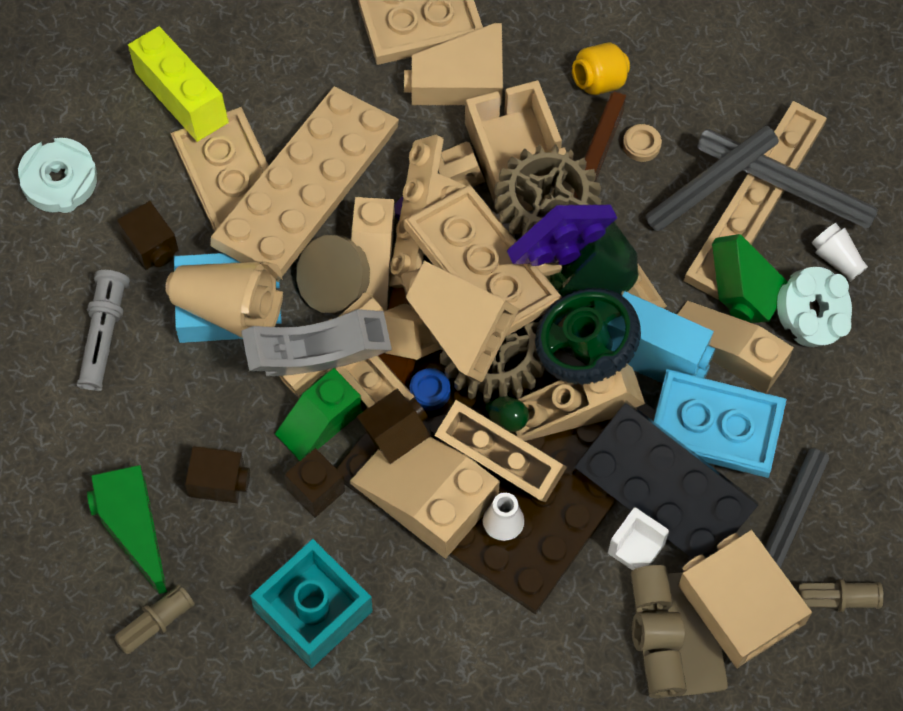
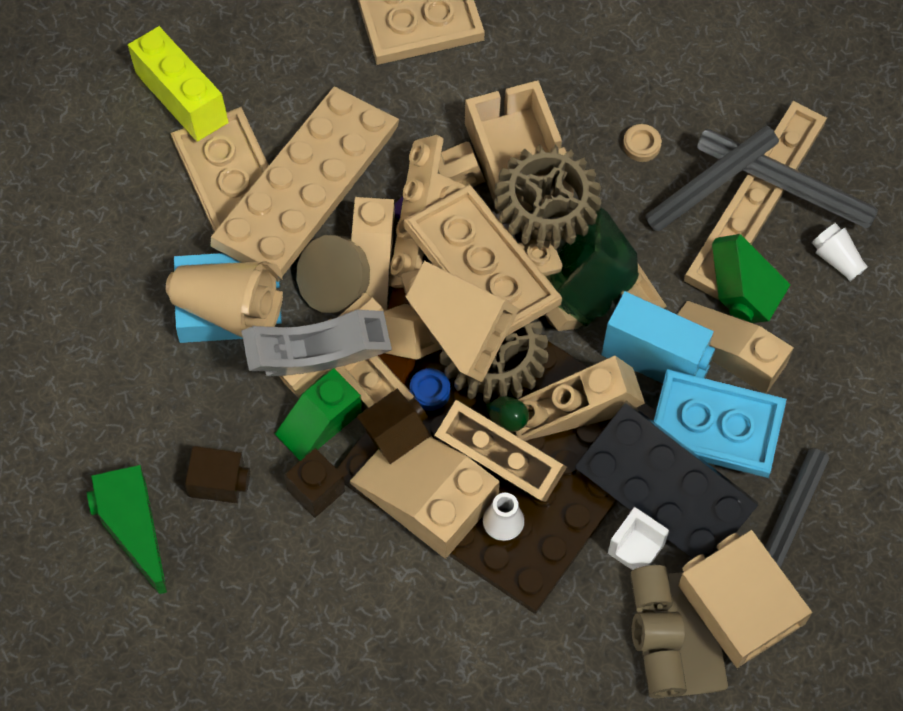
(62, 194): light aqua plate -> none
(101, 310): light grey pin -> none
(148, 236): dark brown brick -> none
(154, 619): dark tan axle -> none
(312, 603): teal brick -> none
(457, 69): tan slope -> none
(562, 234): dark purple plate -> none
(584, 321): dark green wheel -> none
(600, 68): yellow head -> none
(604, 133): reddish brown tile -> none
(834, 303): light aqua plate -> none
(842, 595): dark tan axle -> none

